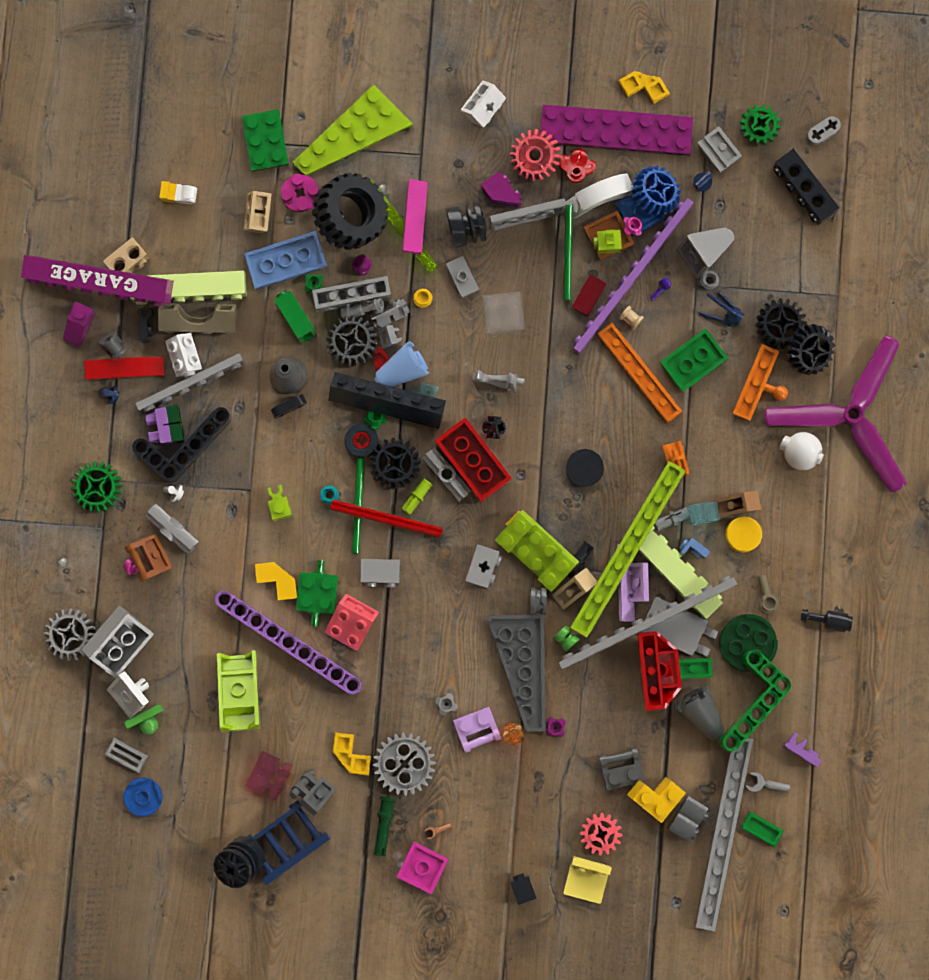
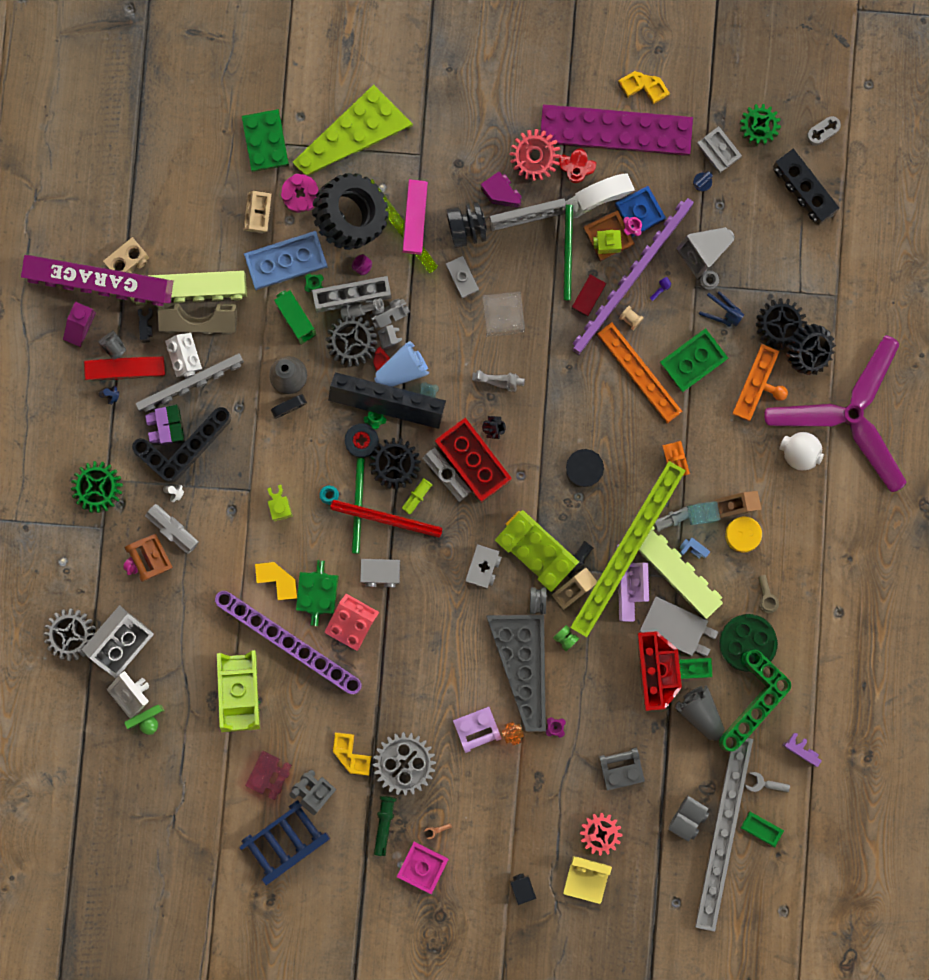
(141, 762): light grey tile -> none
(143, 797): blue tile -> none
(177, 193): leg -> none
(239, 862): black wheel -> none
(422, 298): yellow plate -> none
(451, 705): light grey plate -> none
(483, 104): white brick -> none
(640, 625): light grey plate -> none
(654, 196): blue gear -> none
(657, 802): yellow brick -> none
(832, 620): black piece -> none

